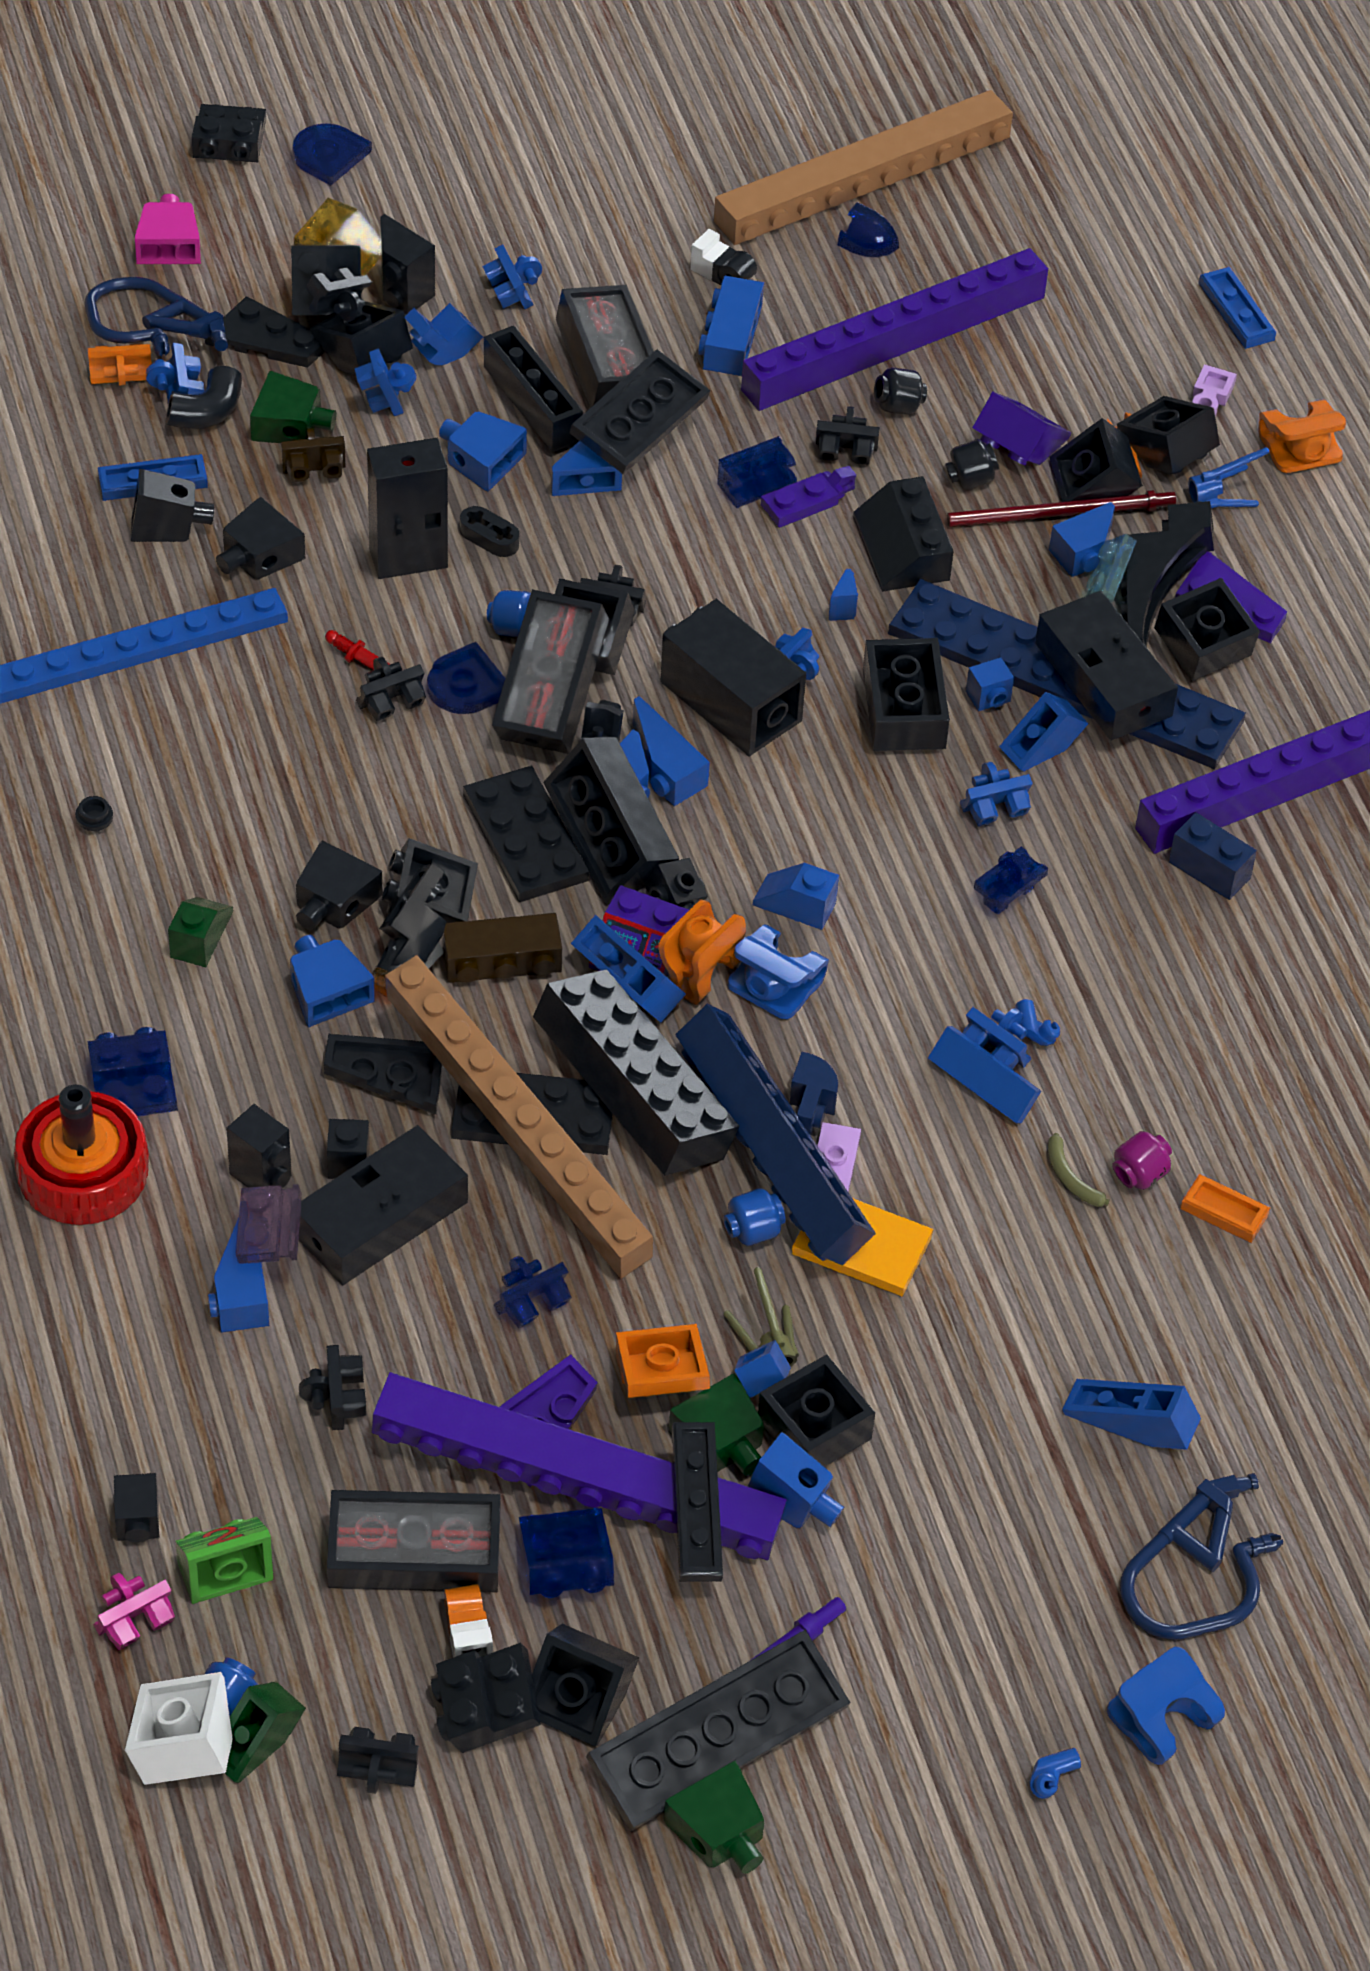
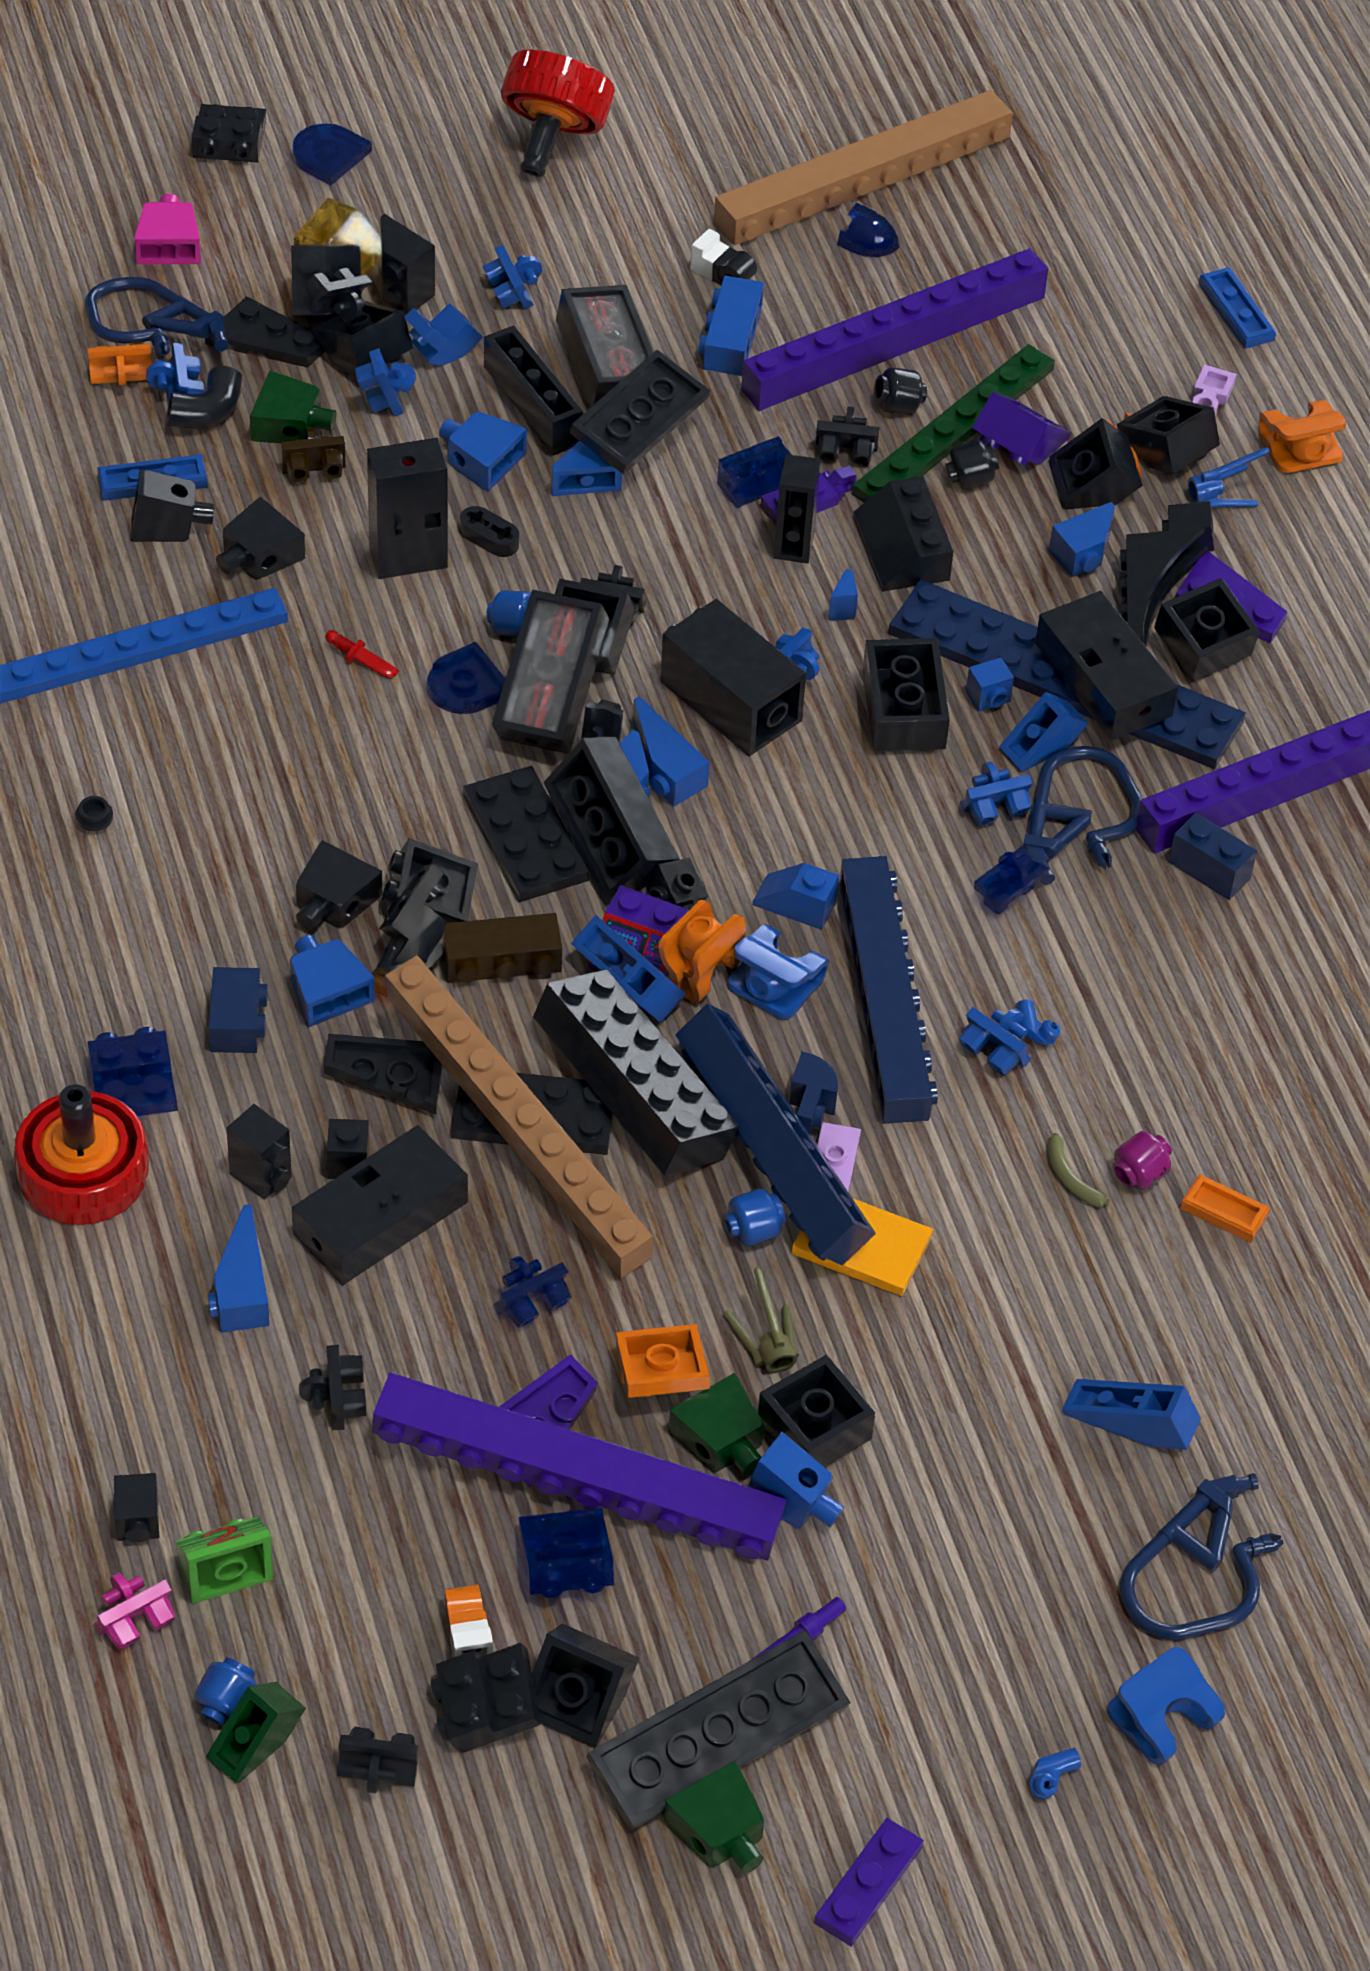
(180, 1729): white slope -> none
(197, 930): dark green slope -> none
(235, 1010): none -> dark blue brick
(268, 1224): clear purple plate -> none
(388, 682): black hips -> none
(413, 1540): brick -> none
(555, 96): none -> red wheel
(697, 1502): black tile -> none
(762, 1368): blue plate -> none
(797, 508): none -> black brick
(868, 1882): none -> dark purple plate
(886, 990): none -> dark blue brick
(955, 423): none -> dark green plate
(984, 1074): blue tile -> none
(1045, 848): none -> dark blue piece
(1113, 561): clear light blue plate -> none
(1149, 500): dark red bar -> none

